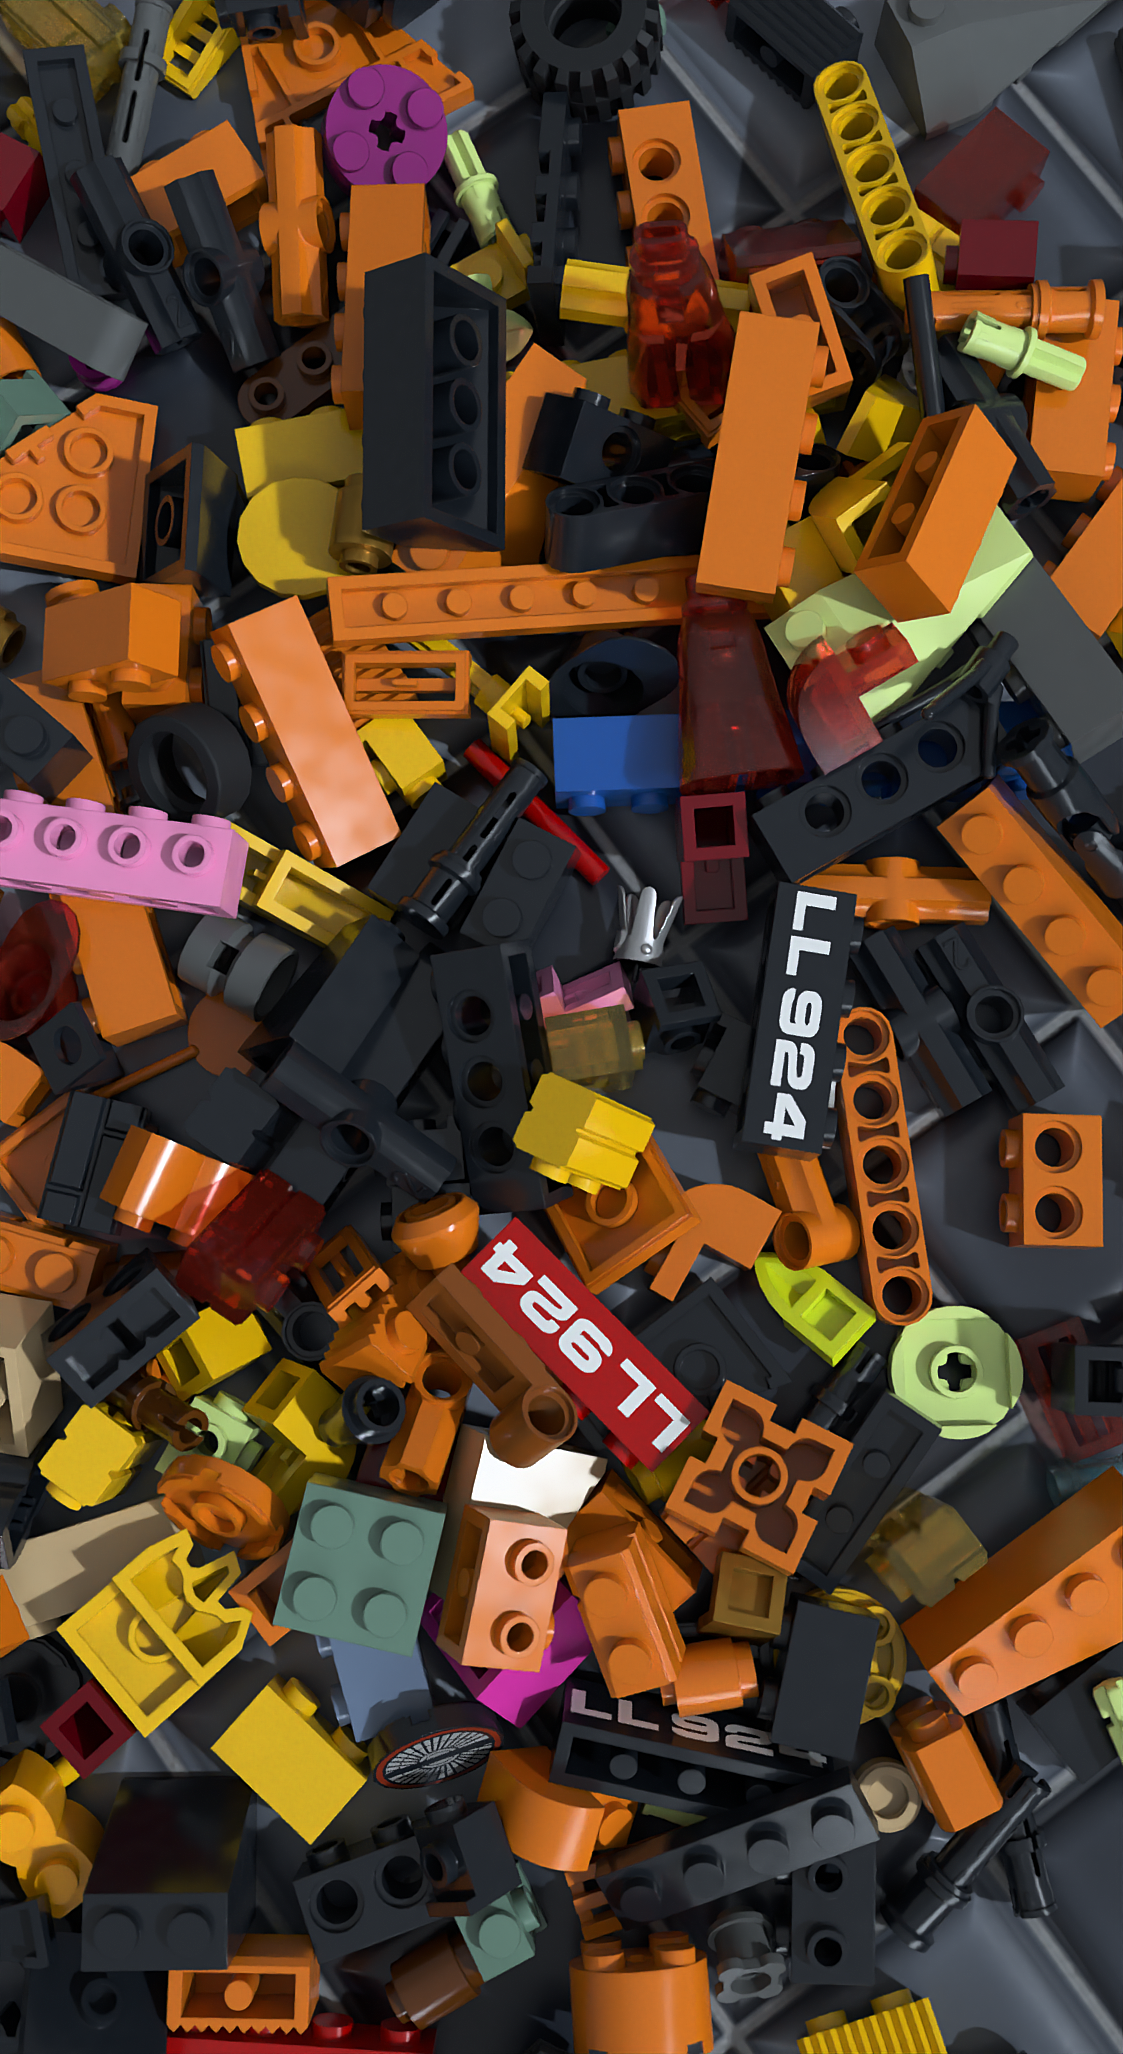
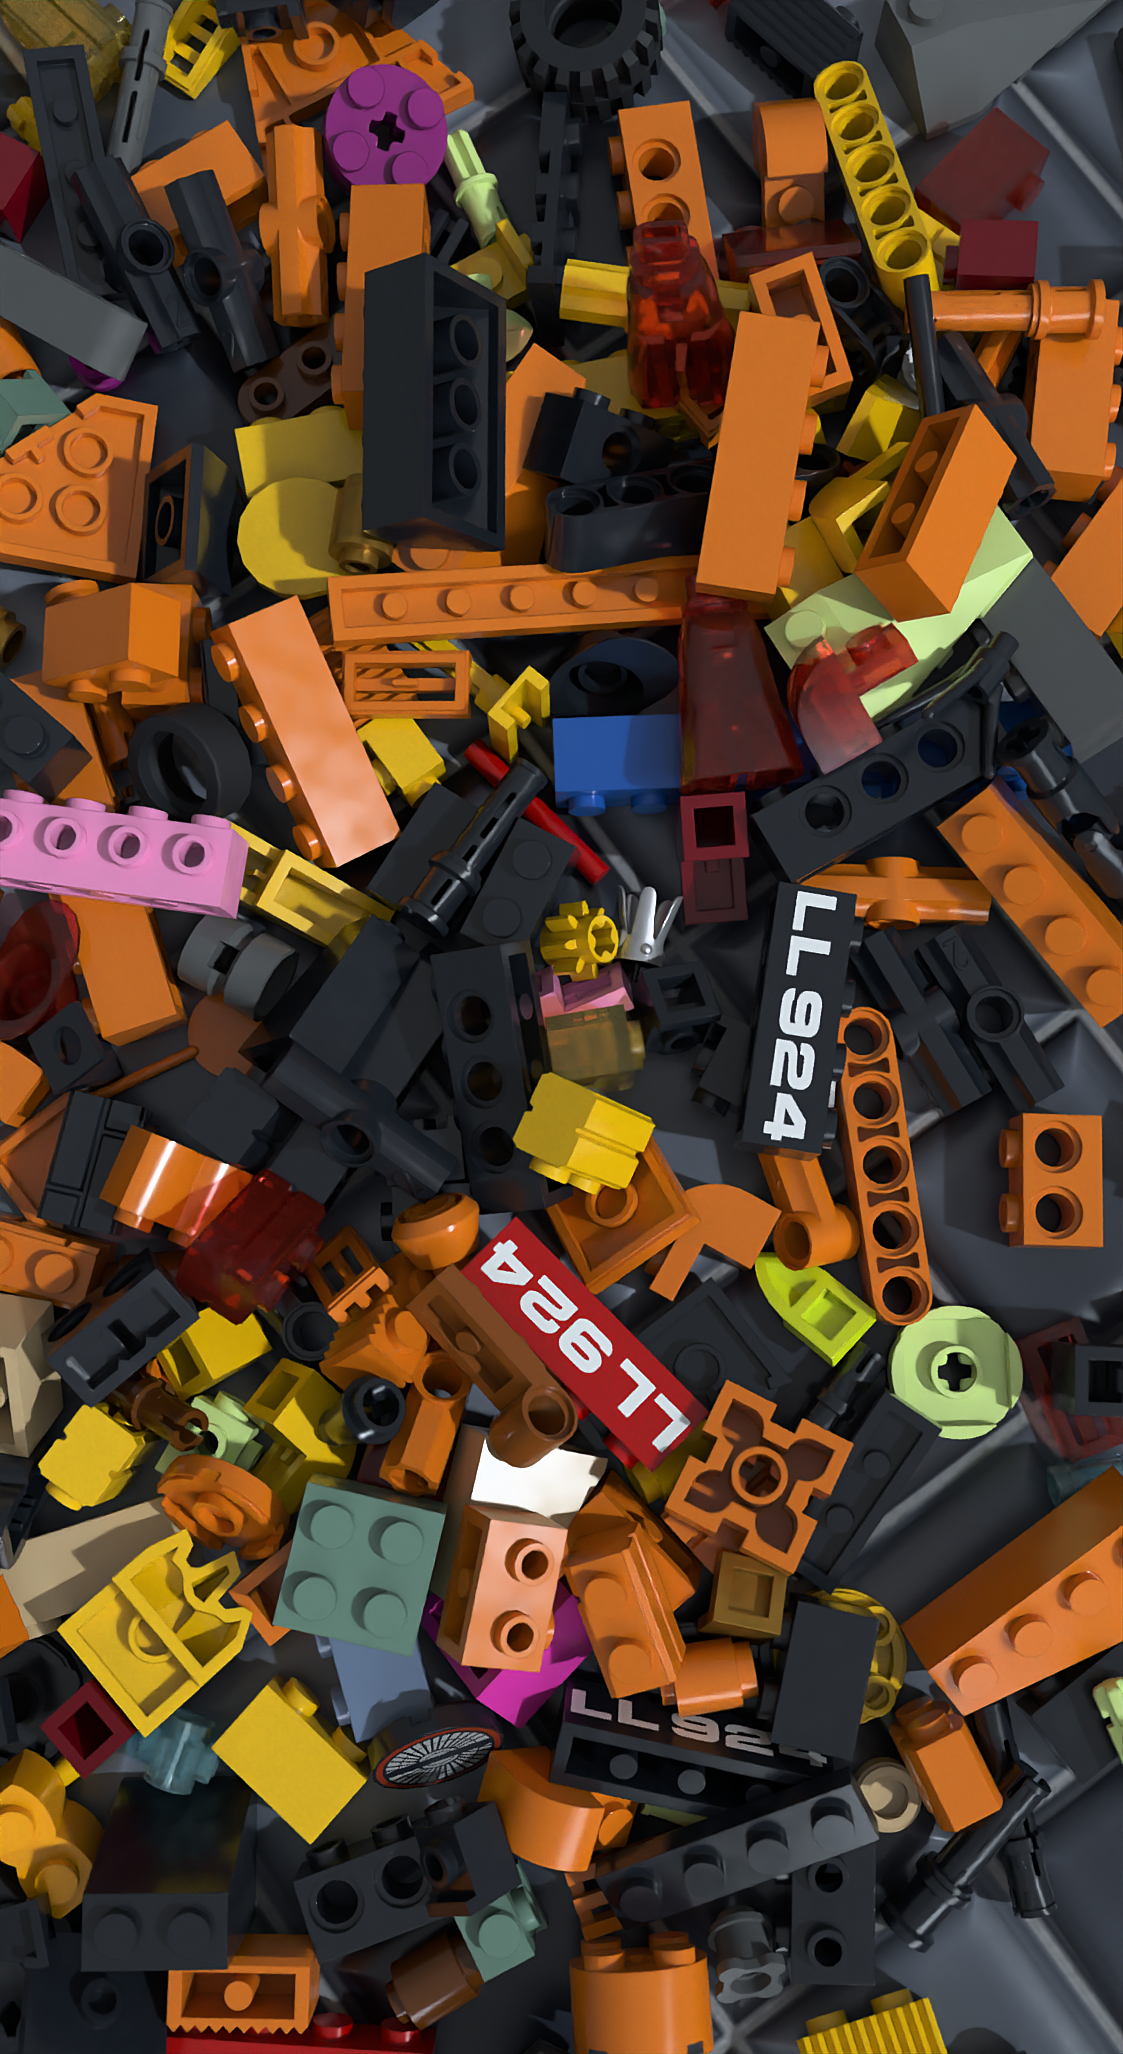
(179, 1752): none -> clear light blue gear
(578, 941): none -> yellow gear
(791, 159): none -> orange brick
(924, 1551): clear yellow brick -> none
(1020, 351): yellowish green axle -> none

